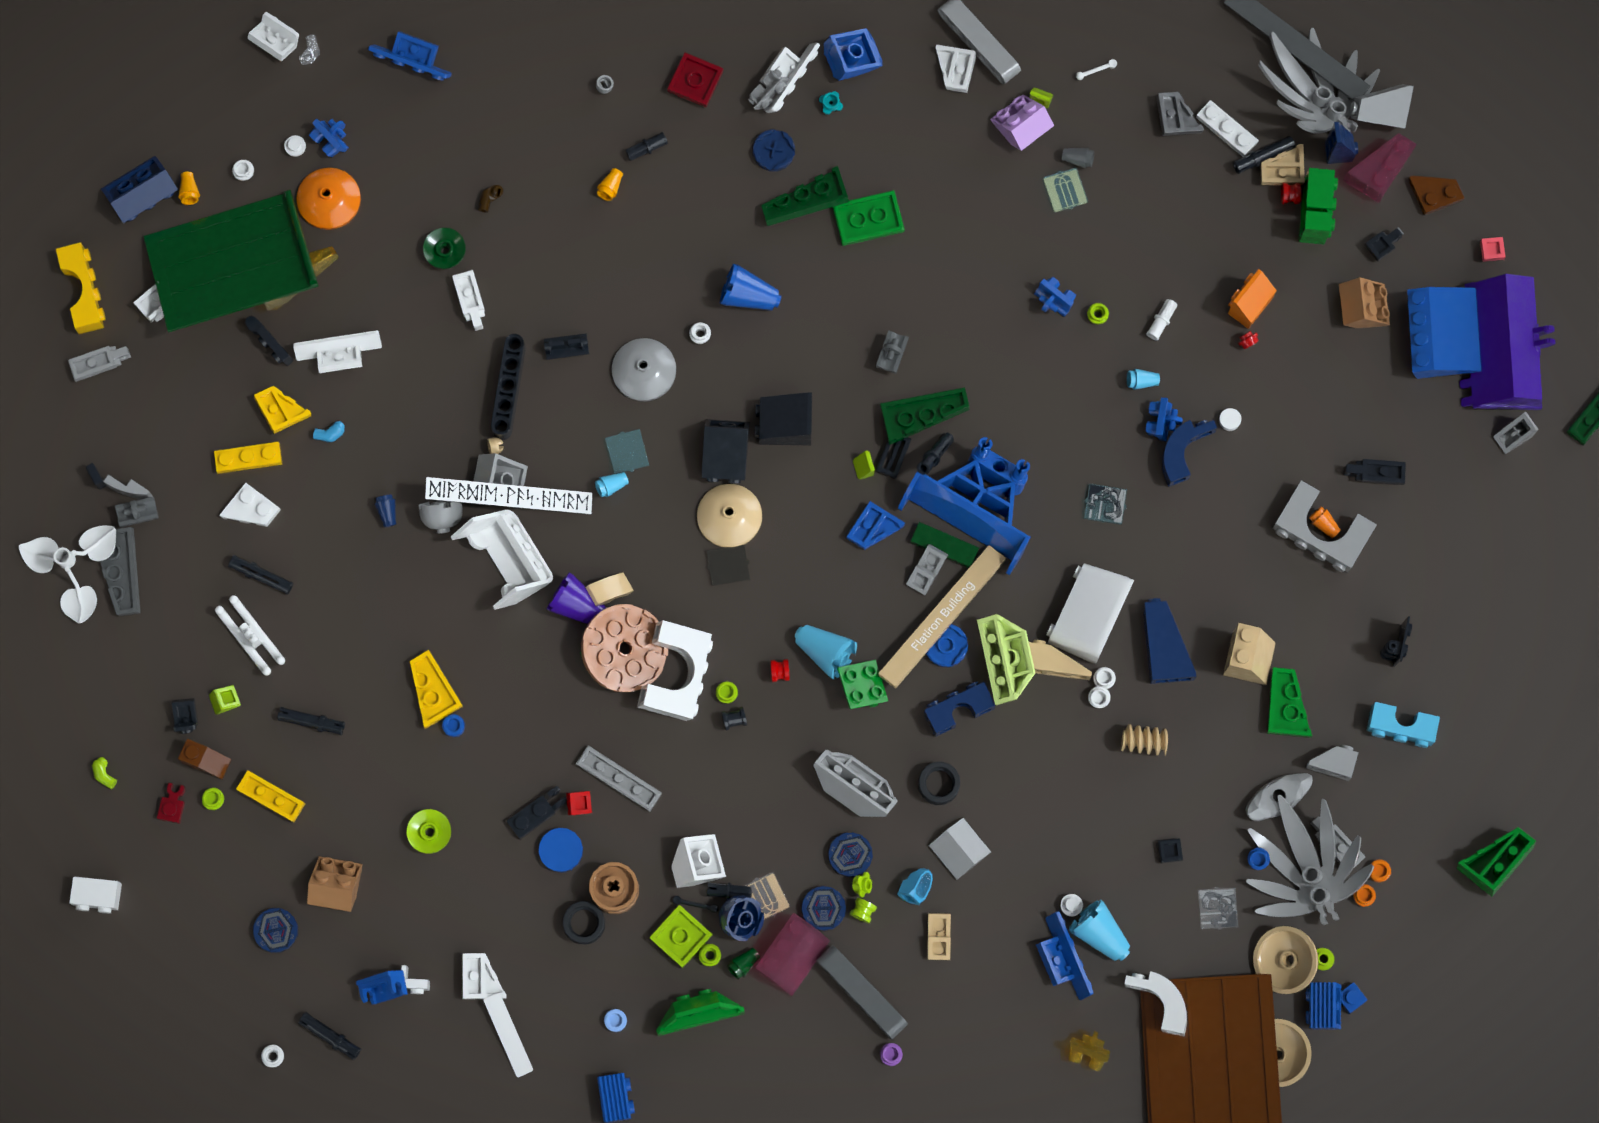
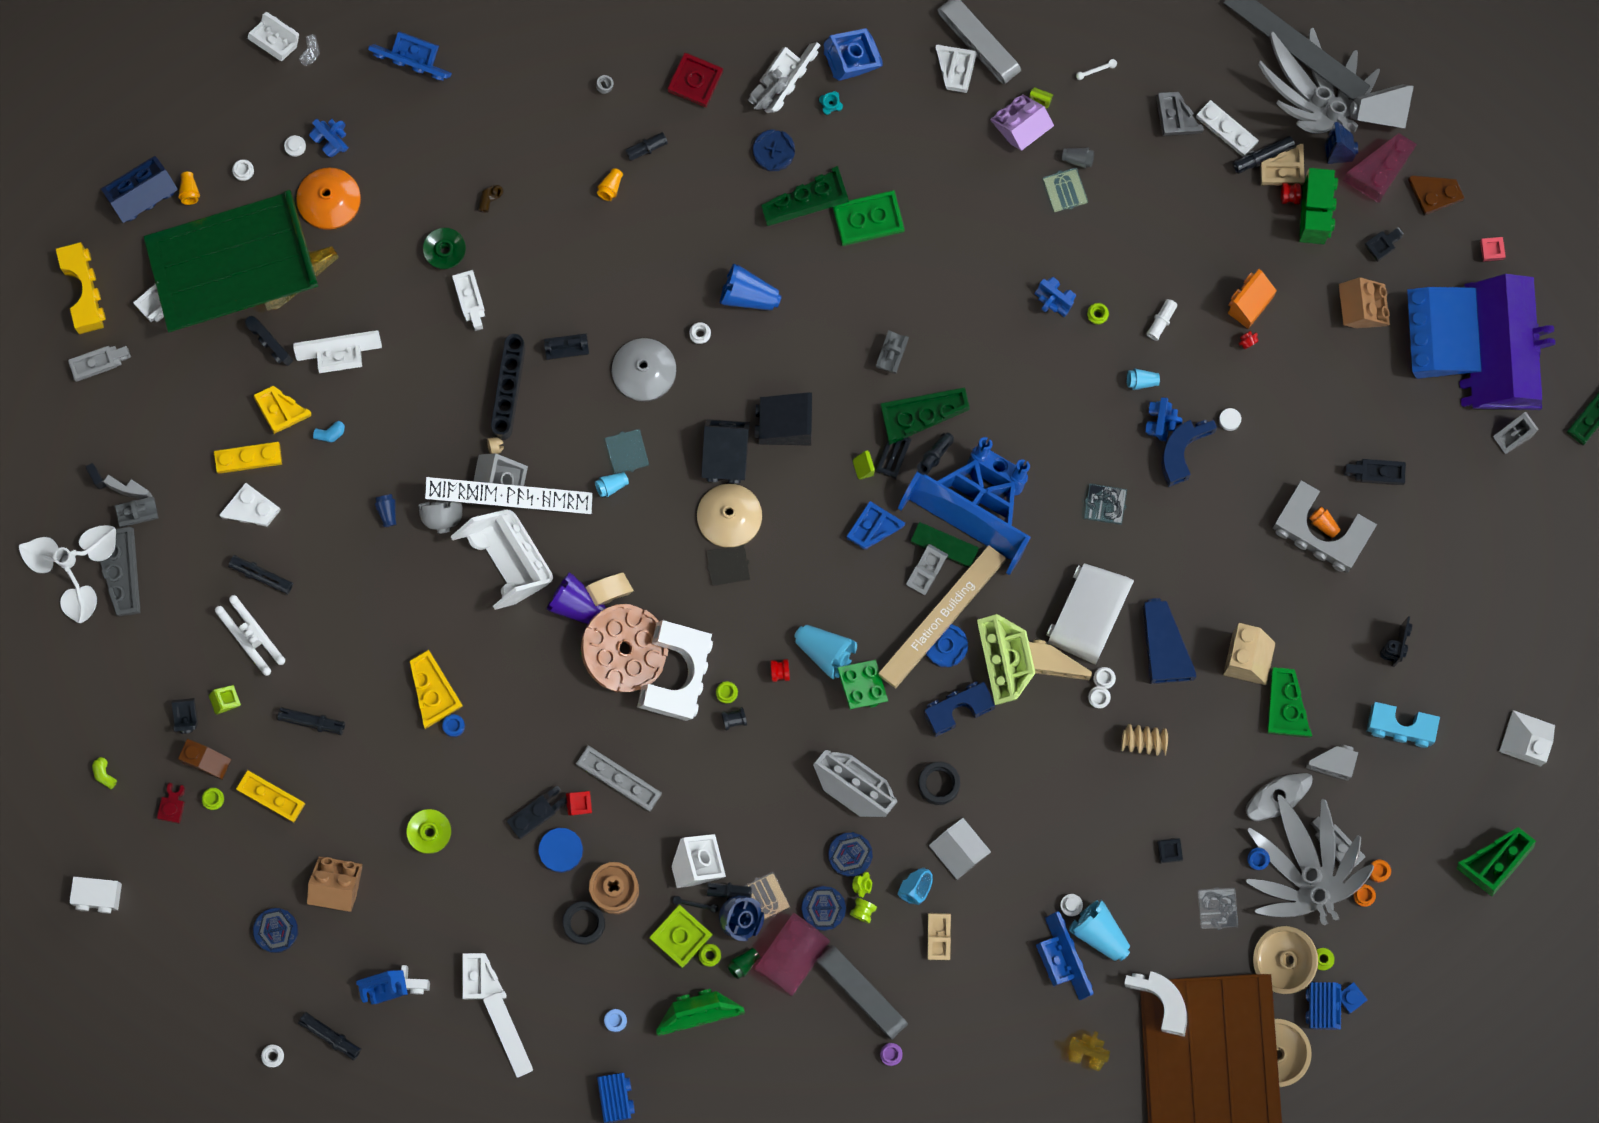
(1528, 738): none -> white slope

